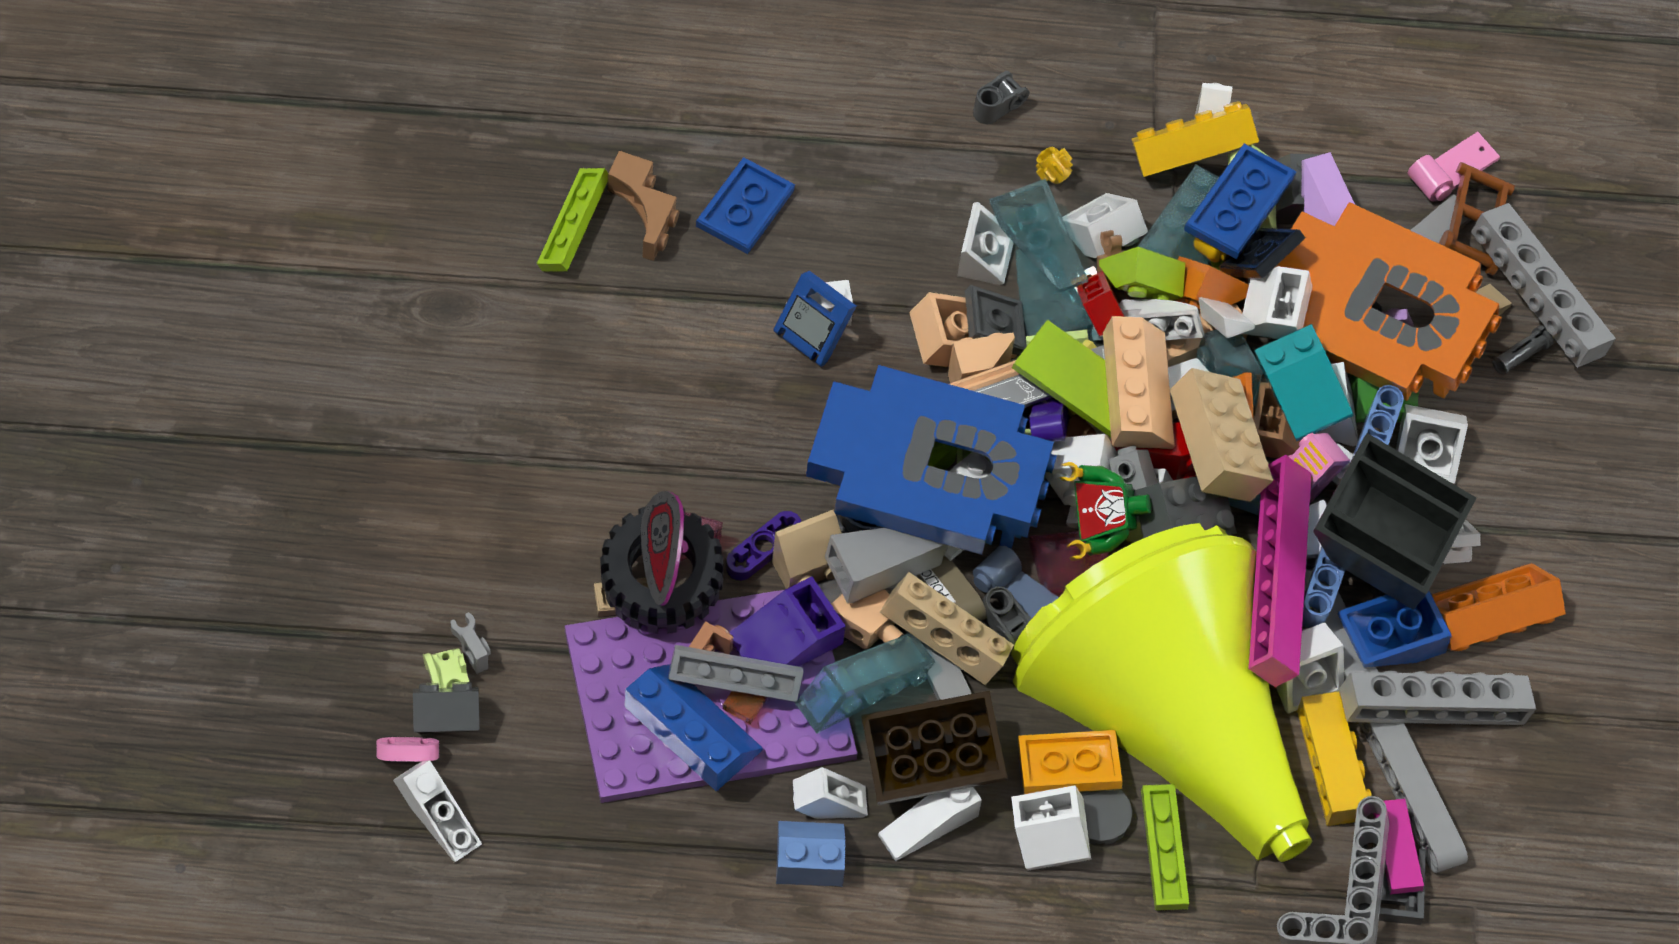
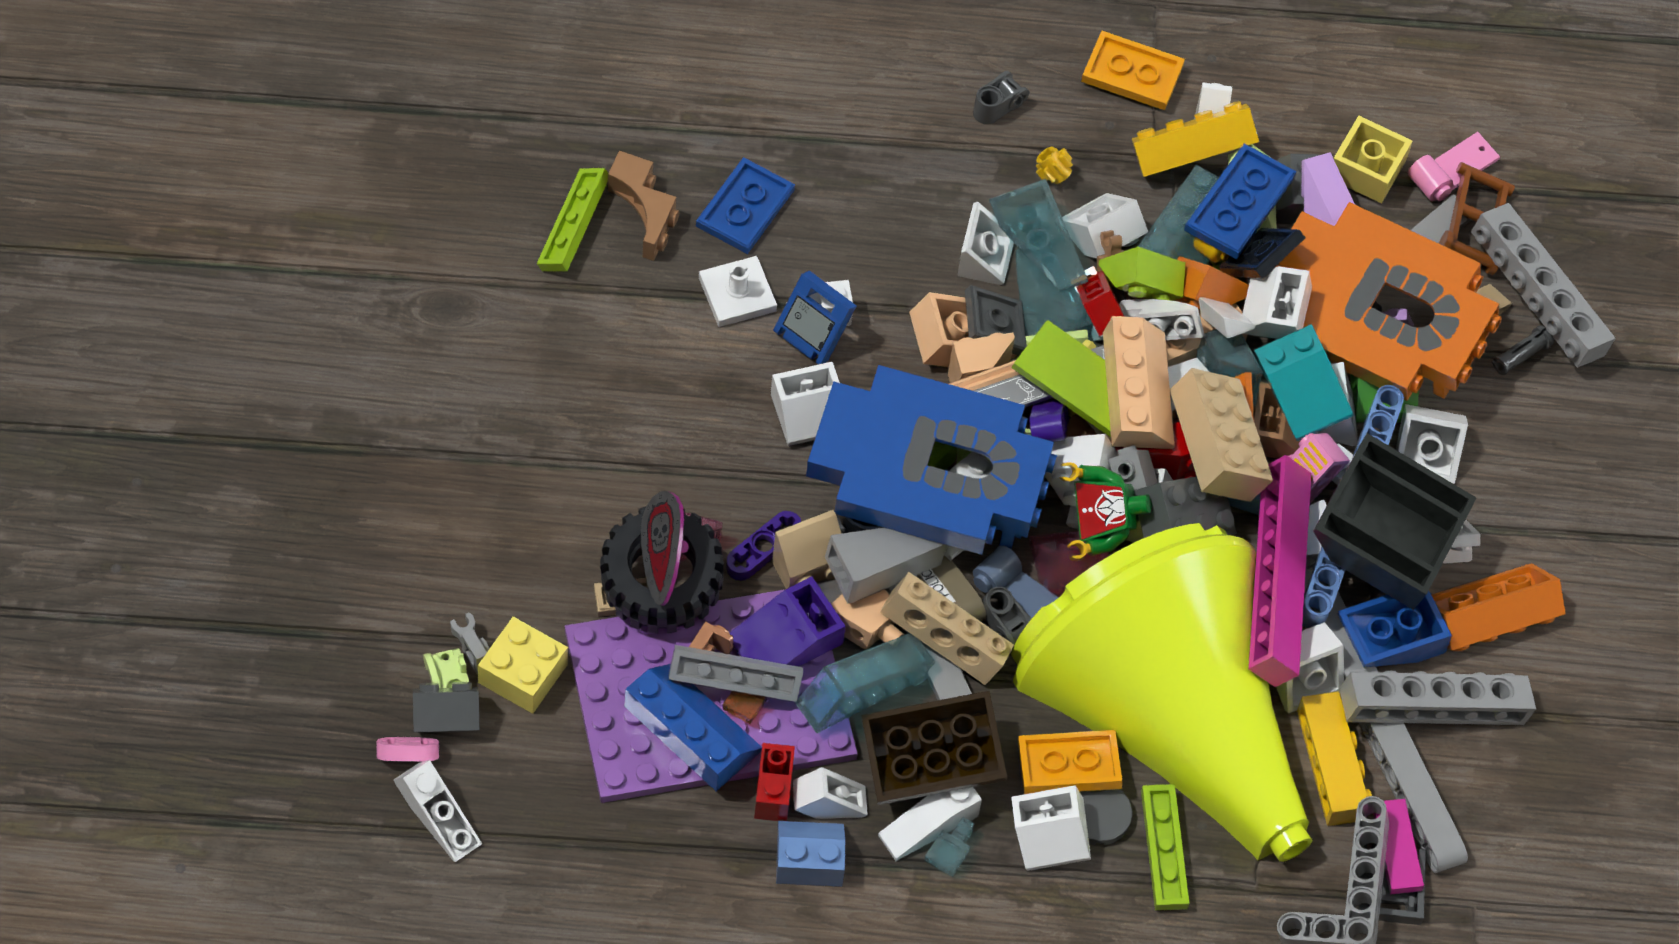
(522, 665): none -> light yellow brick
(737, 291): none -> white tile
(774, 782): none -> red slope
(801, 400): none -> white slope
(950, 849): none -> clear light blue plate
(1133, 70): none -> light orange plate
(1371, 158): none -> light yellow brick

